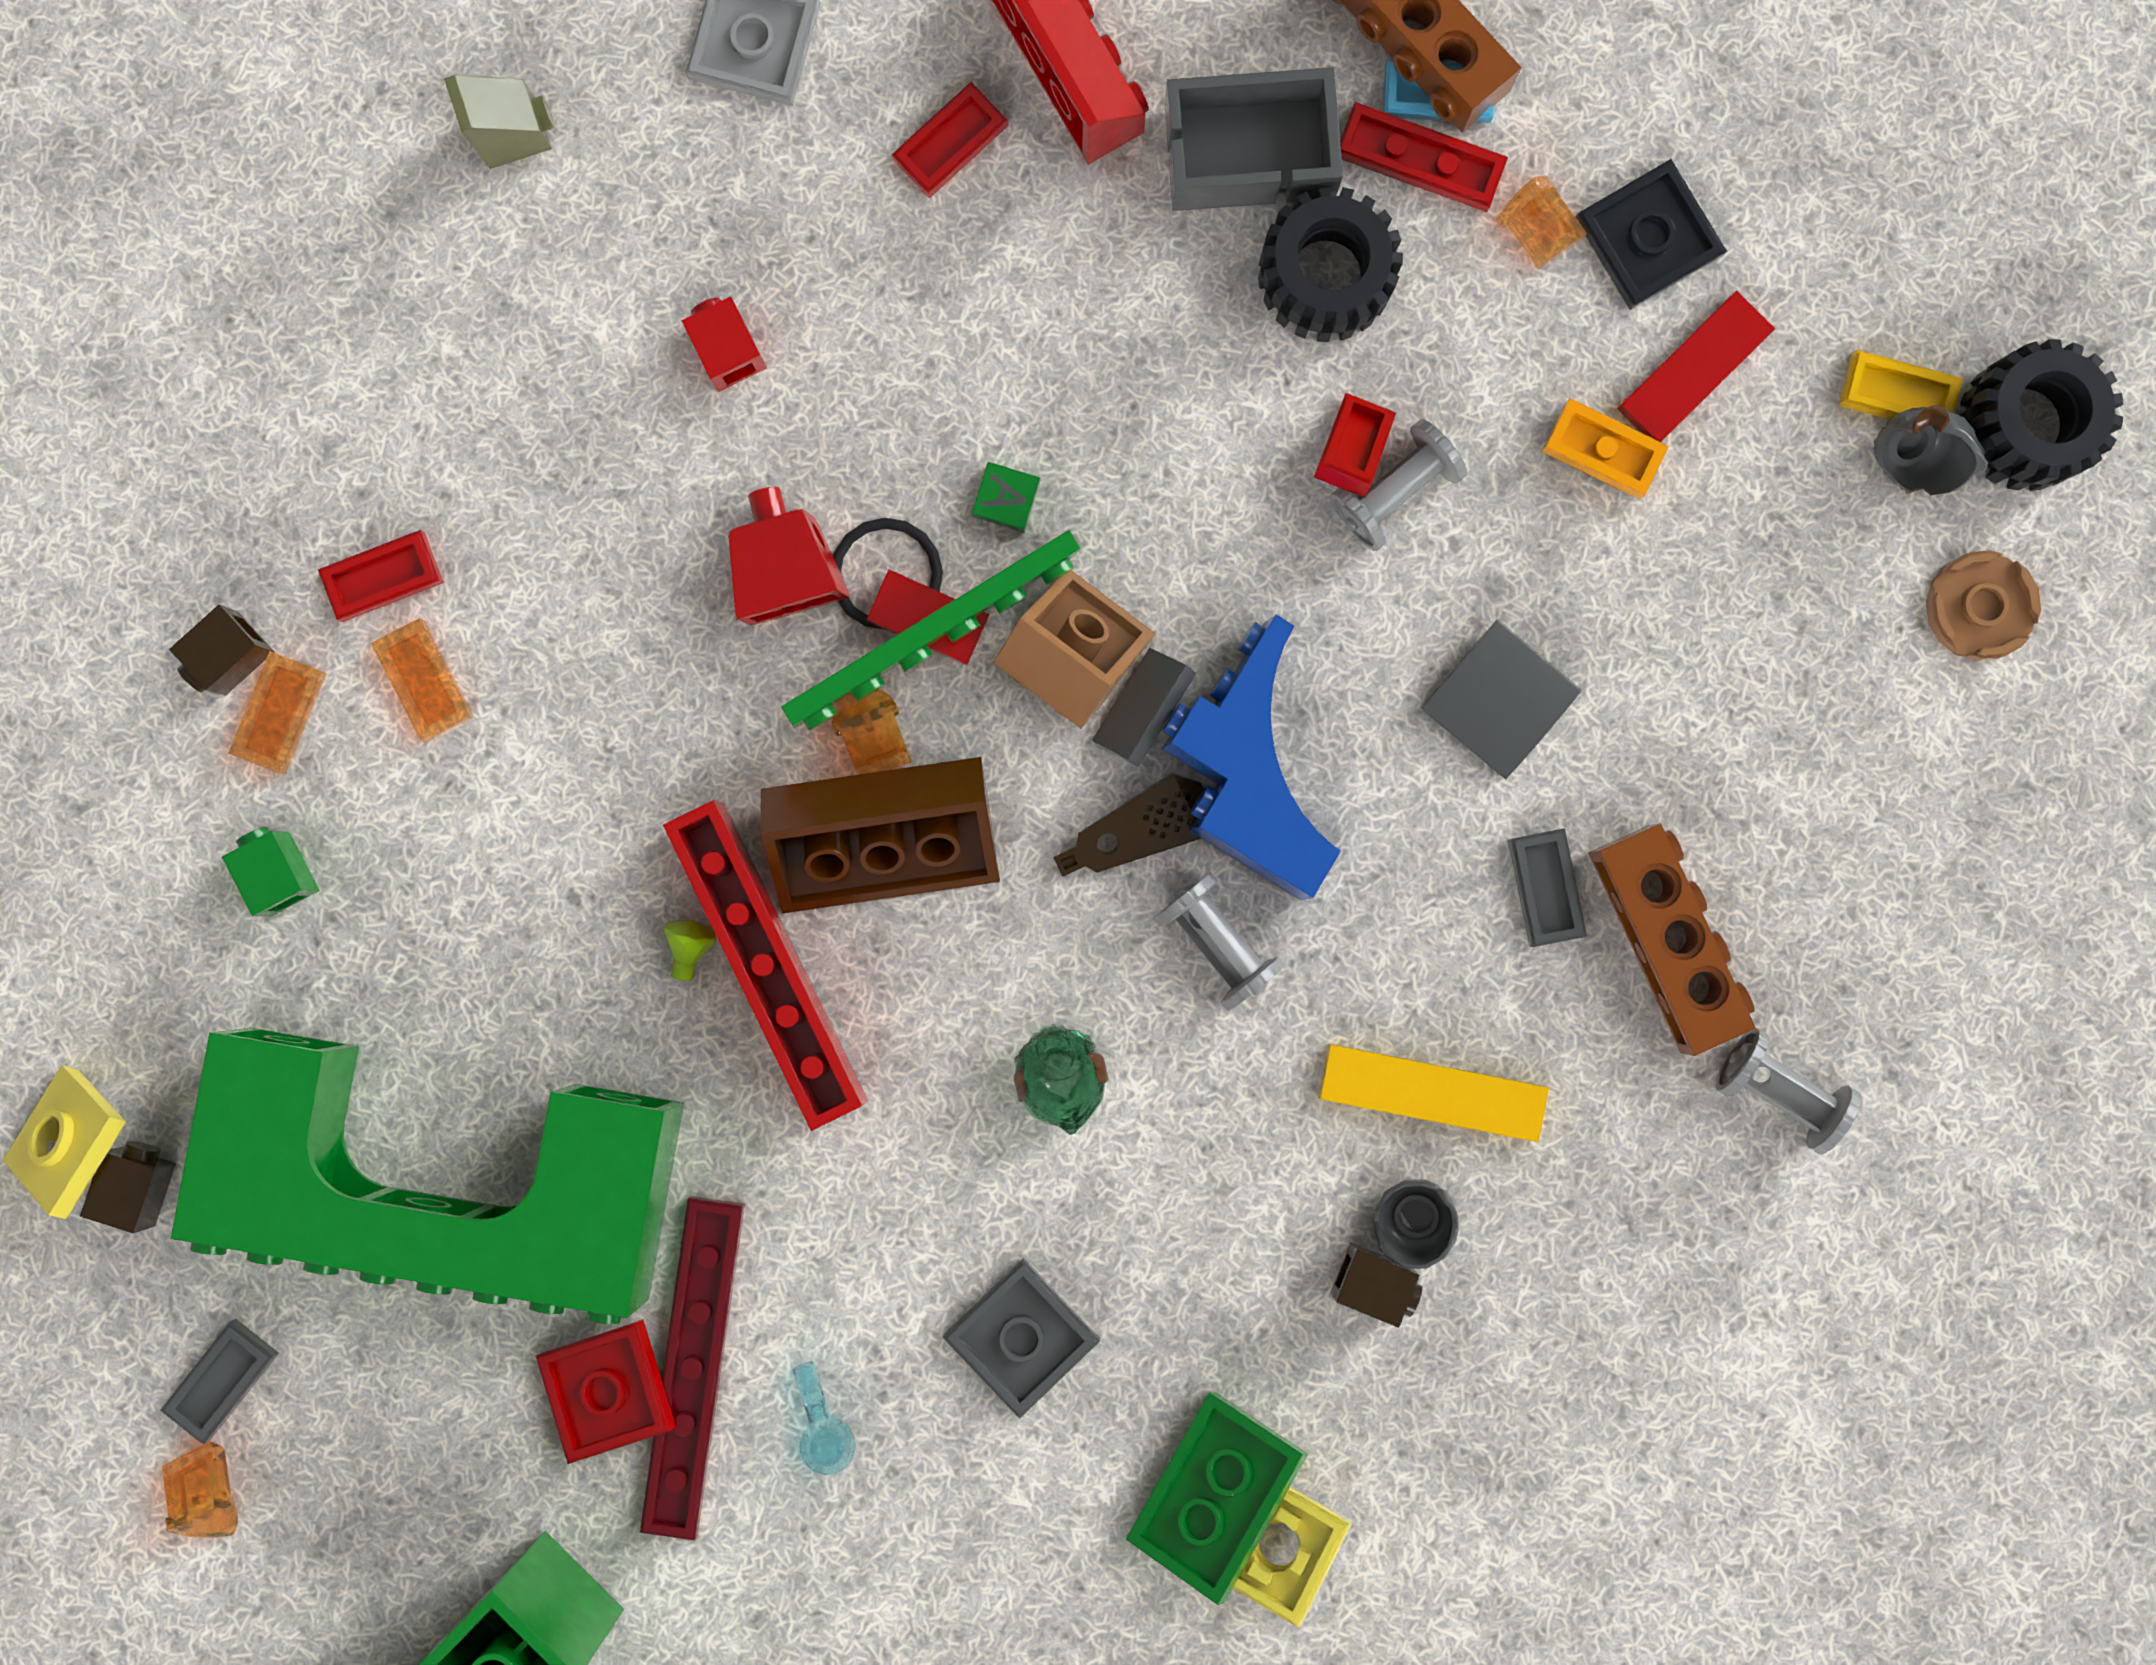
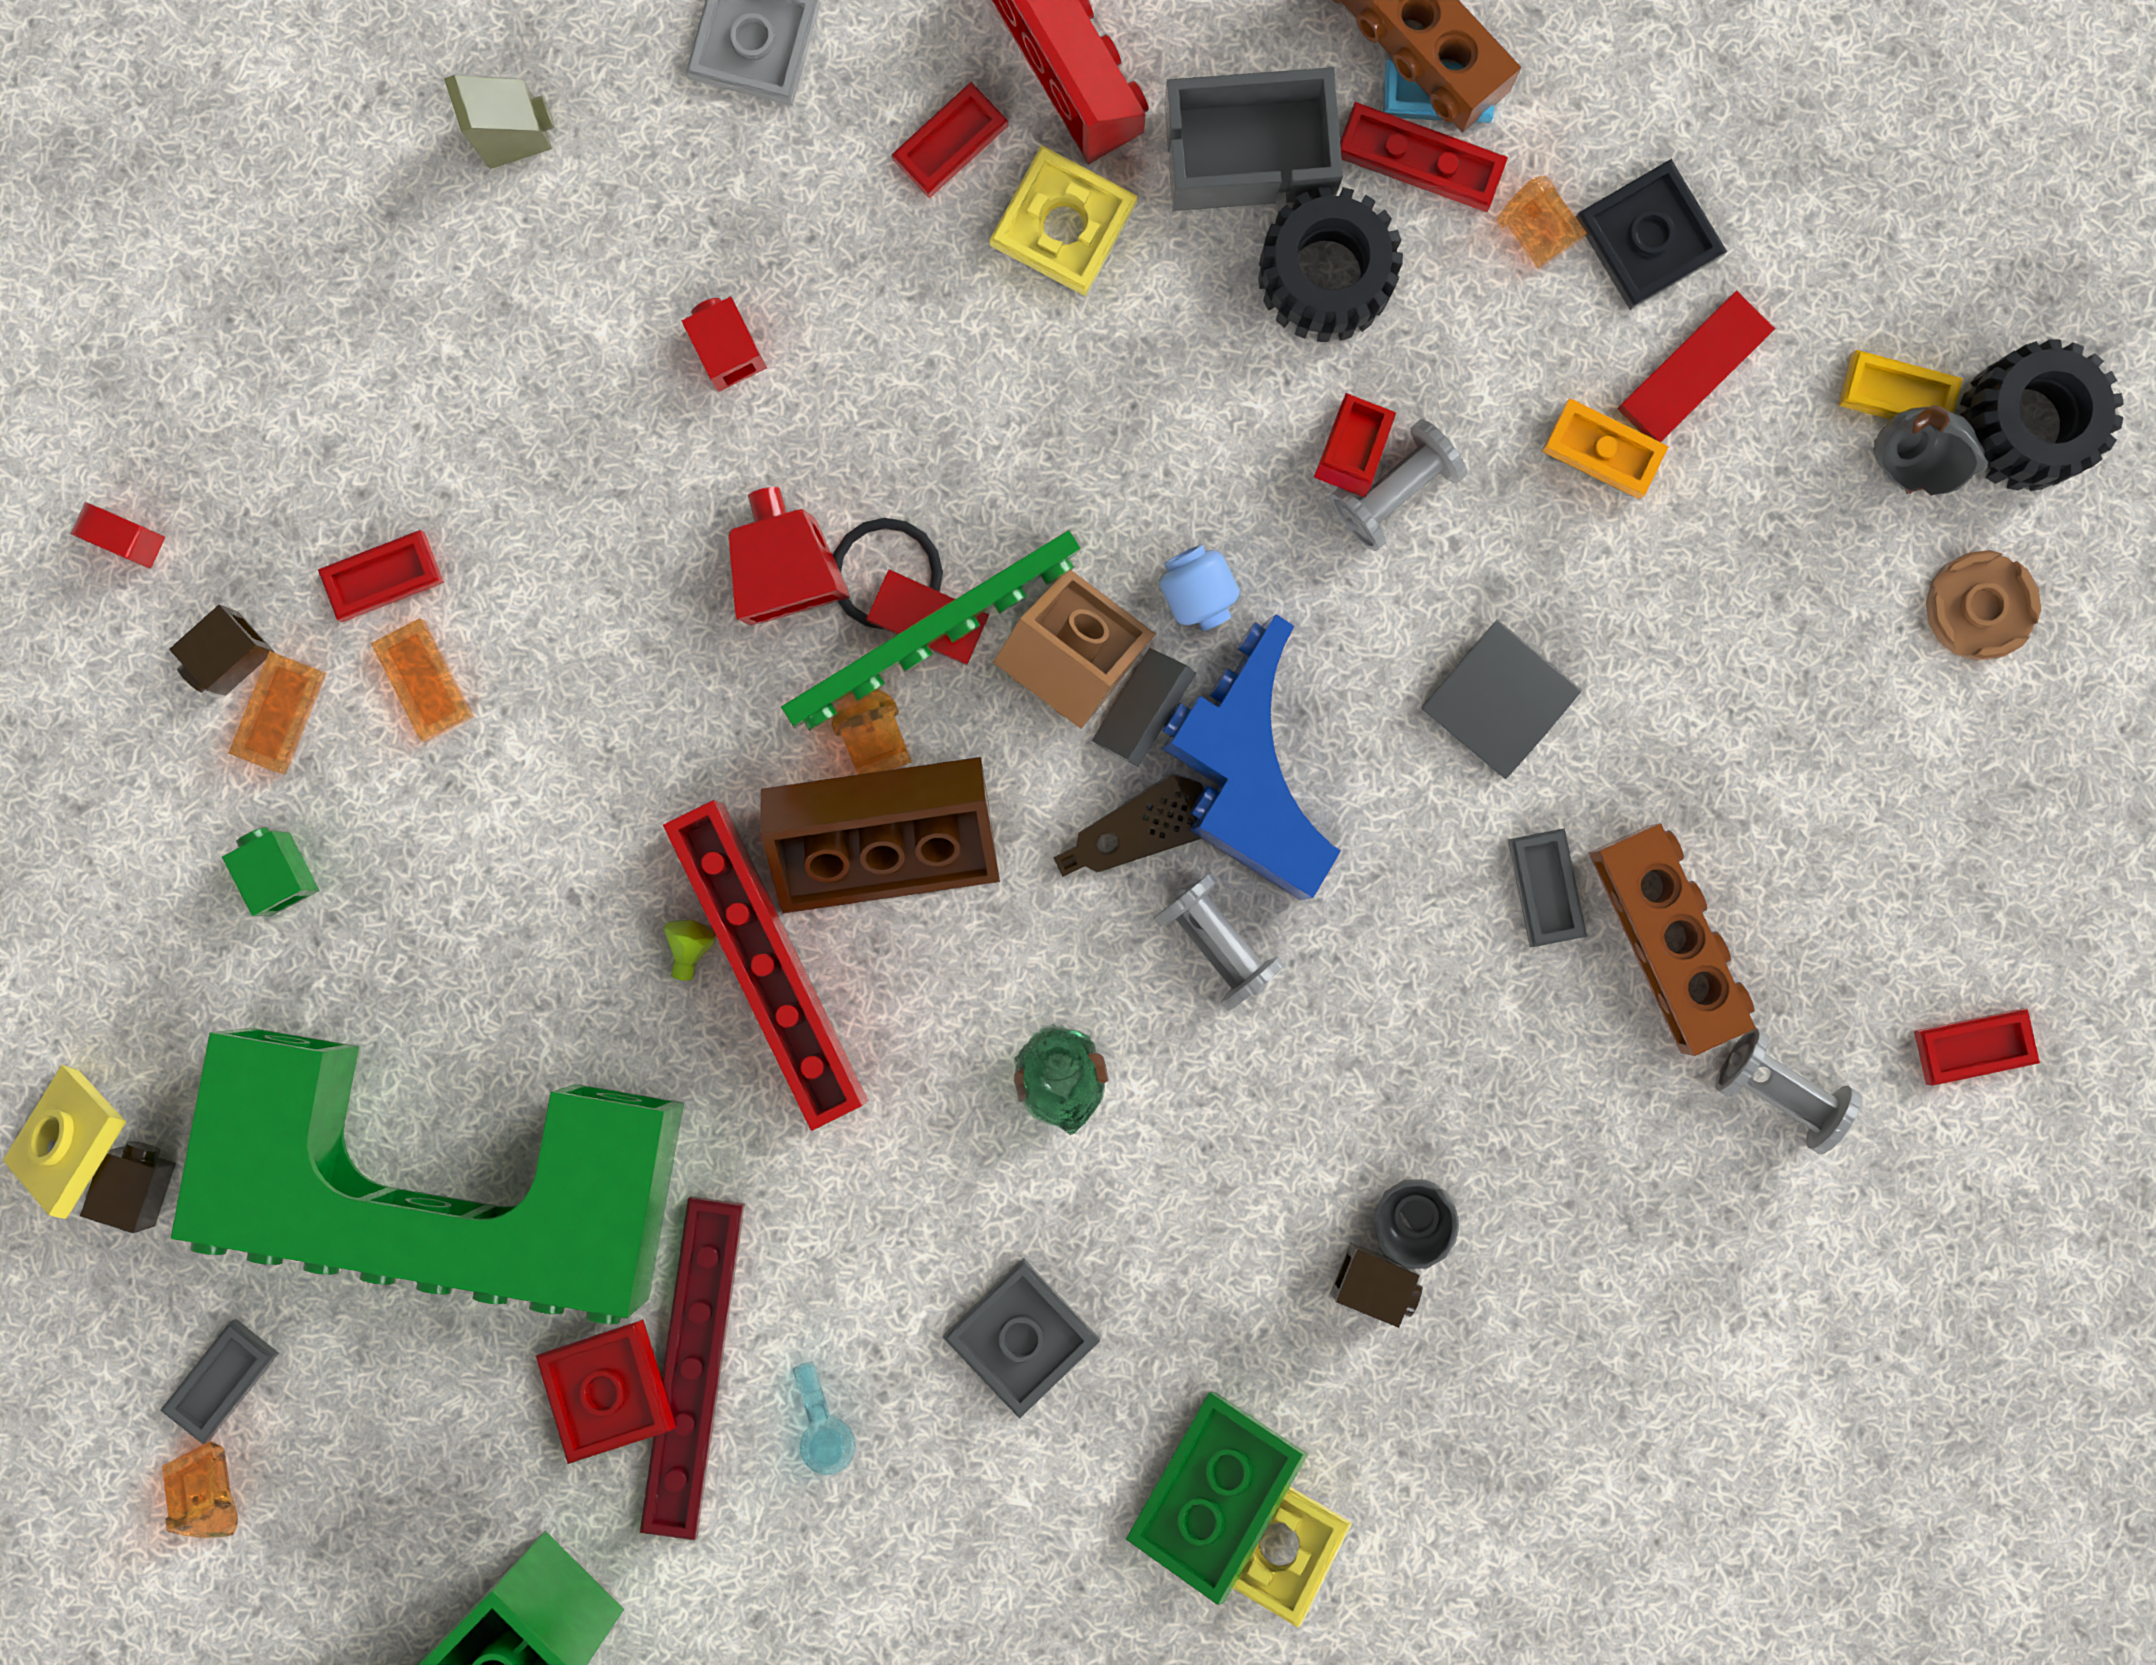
(117, 535): none -> red piece
(1006, 497): green tile -> none
(1055, 183): none -> light yellow piece
(1199, 587): none -> light blue head
(1433, 1092): yellow tile -> none
(1976, 1046): none -> red tile

